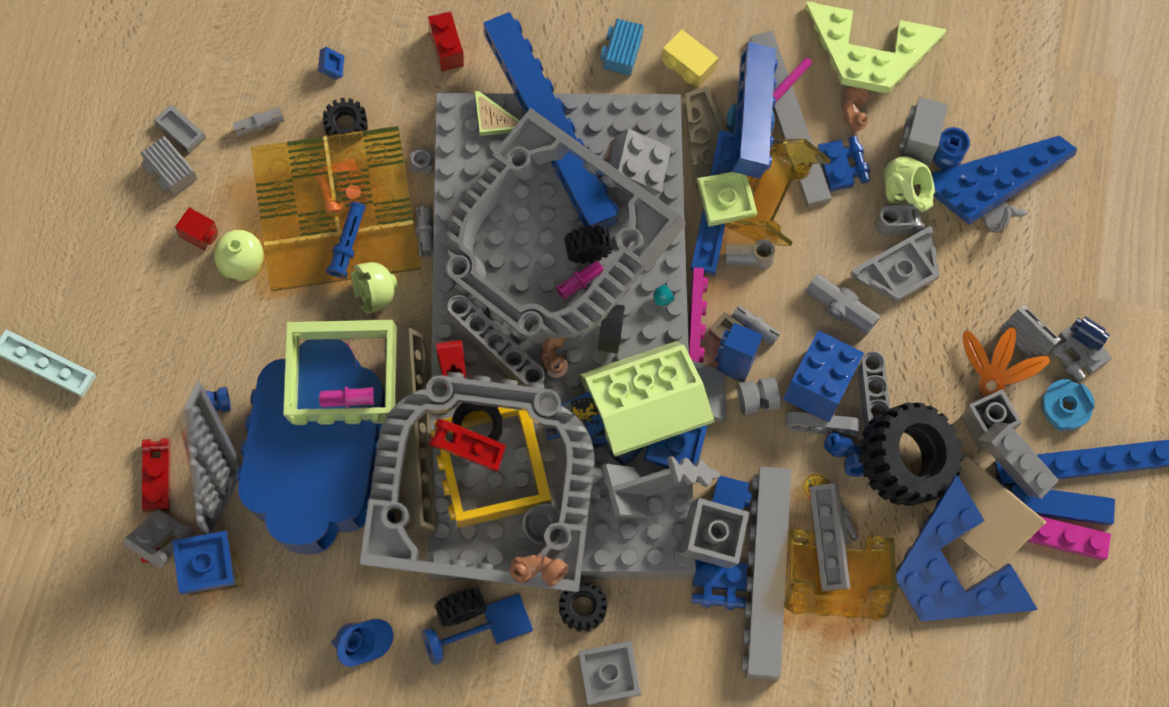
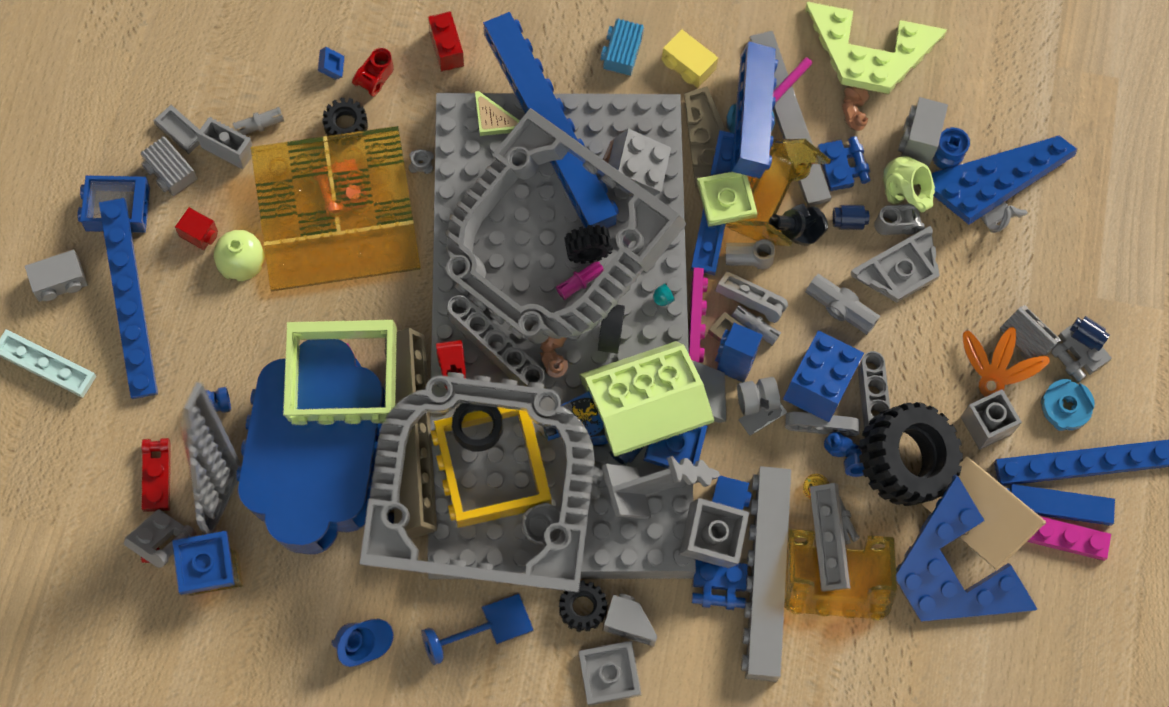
(56, 276): none -> light grey brick
(106, 188): none -> blue window
(128, 298): none -> blue plate
(225, 142): none -> light grey brick
(343, 251): blue pin -> none
(346, 397): dark pink axle -> none
(373, 76): none -> red piece
(374, 285): yellowish green cylinder -> none
(424, 231): light grey pin -> none
(460, 606): black tyre -> none
(468, 445): red plate -> none
(526, 568): nougat arm -> none
(629, 620): none -> light grey slope
(752, 296): none -> light grey plate
(755, 422): none -> light grey sticker
(801, 224): none -> black piece
(850, 217): none -> dark blue brick
(1018, 460): light grey brick -> none

